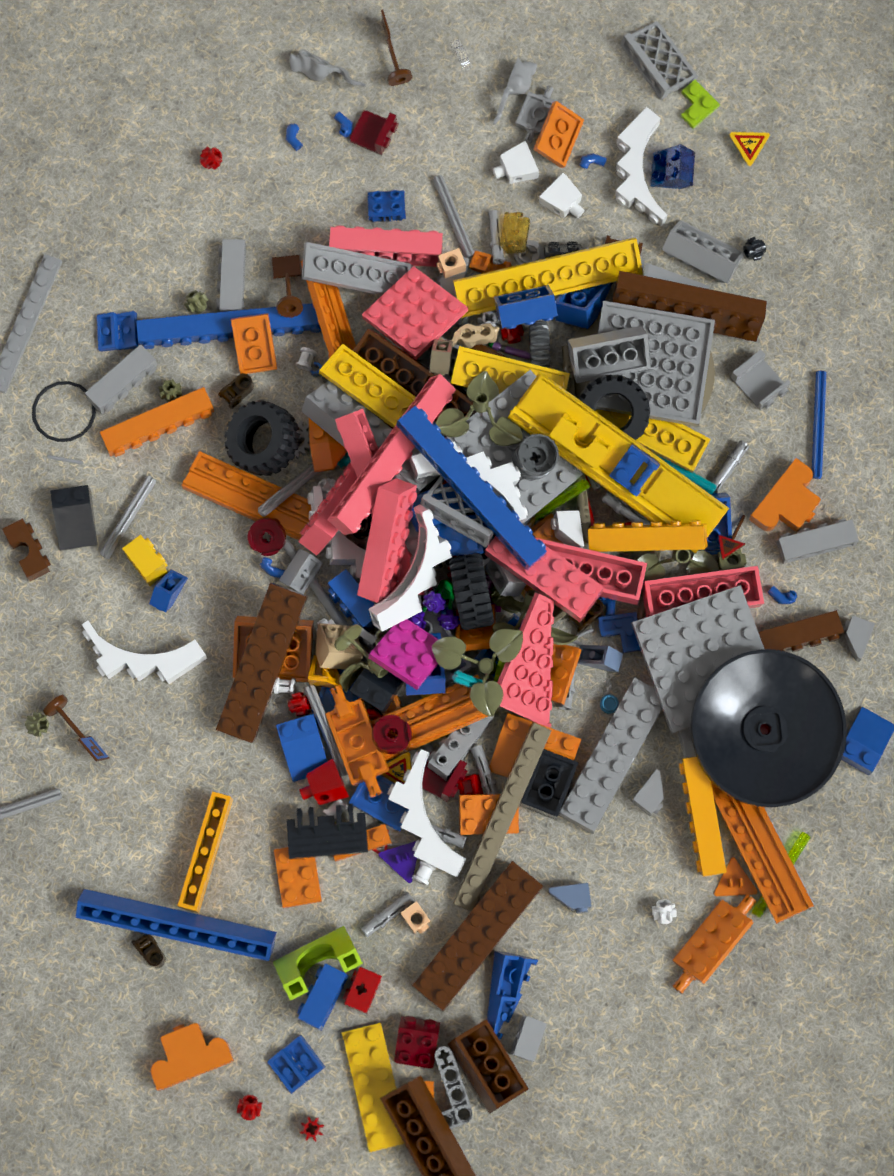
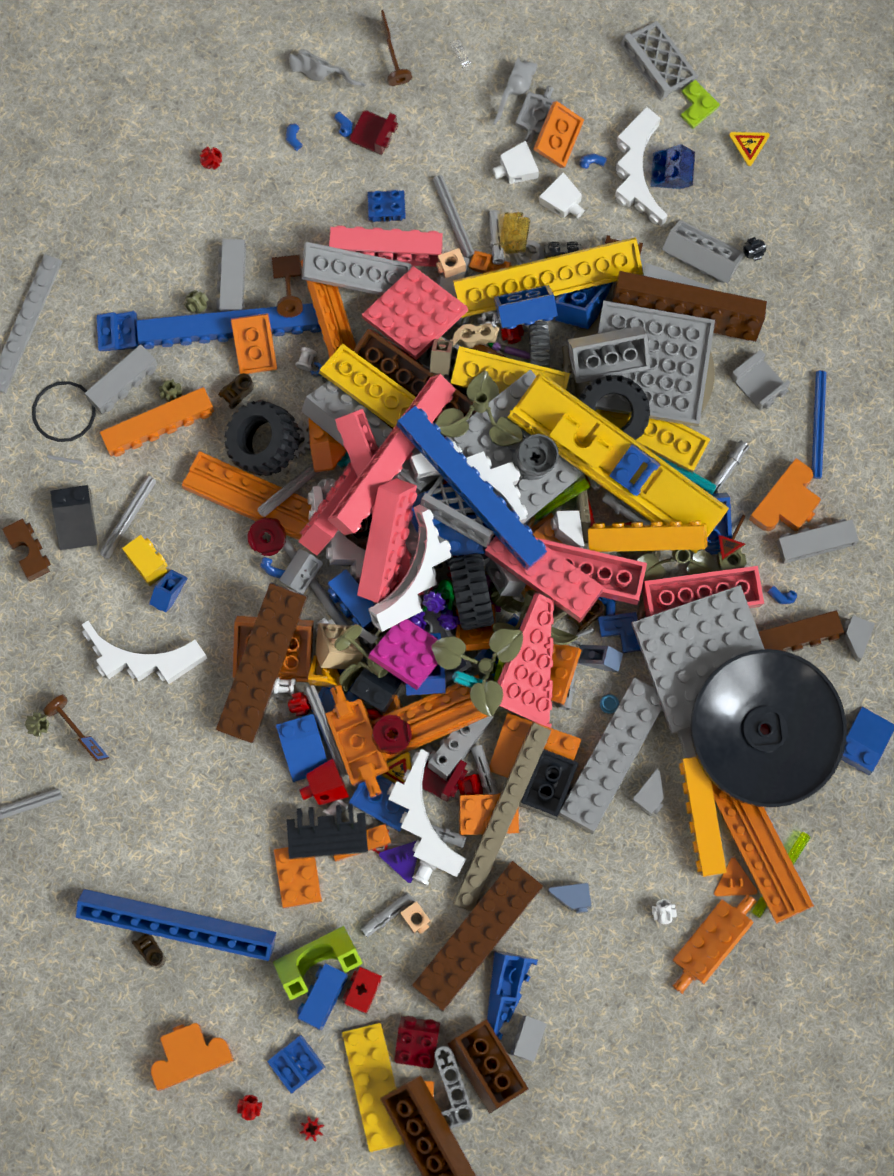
(205, 852): light orange brick -> none

